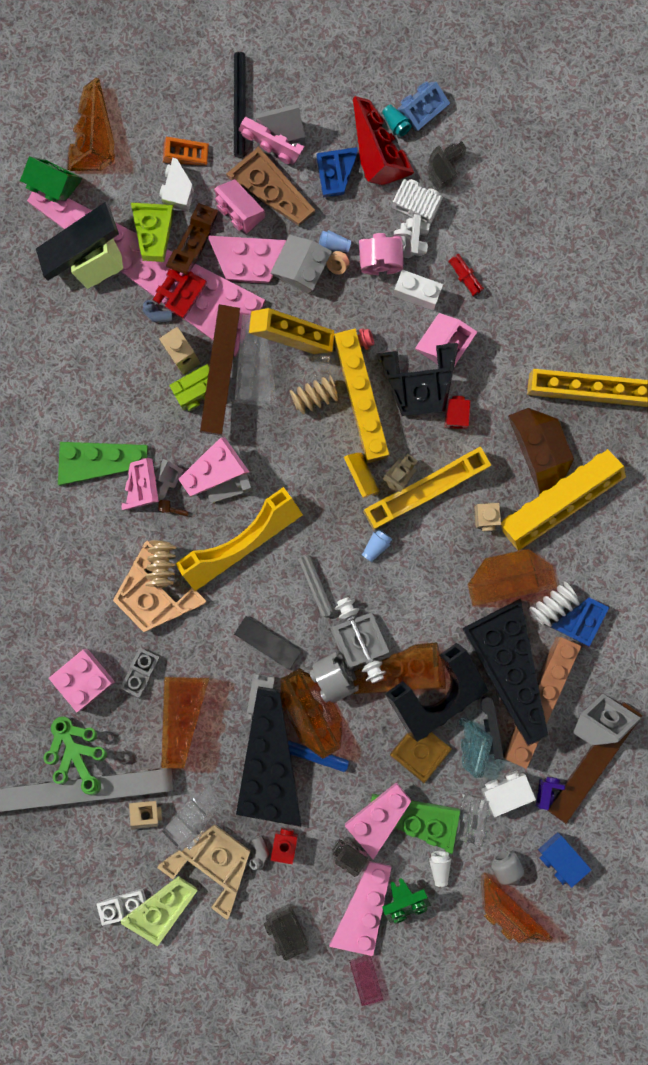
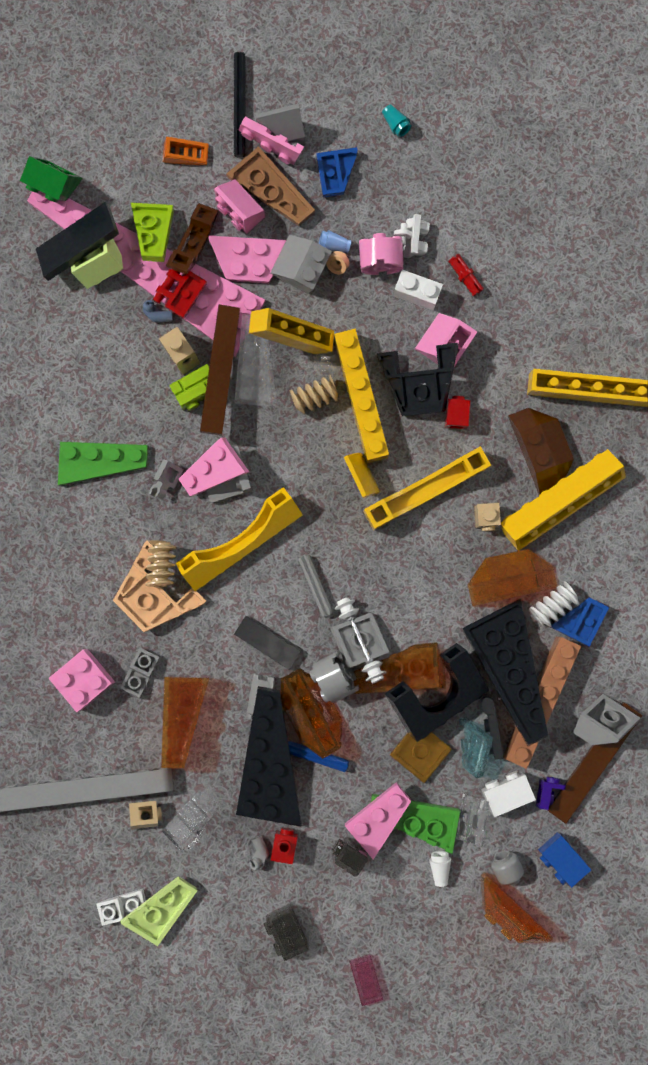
(73, 752): bright green plant -> none
(94, 137): clear orange wedge -> none
(141, 485): bright pink wing -> none
(164, 507): reddish brown hand -> none
(178, 188): white slope -> none
(219, 858): tan wing -> none
(362, 918): bright pink wing -> none
(365, 338): coral plate -> none
(377, 544): light blue cone -> none
(378, 154): red wedge -> none
(400, 473): dark tan hips -> none
(405, 903): green plate -> none
(414, 199): white brick -> none
(424, 104): medium blue bracket -> none
(440, 165): clear smoke brick -> none

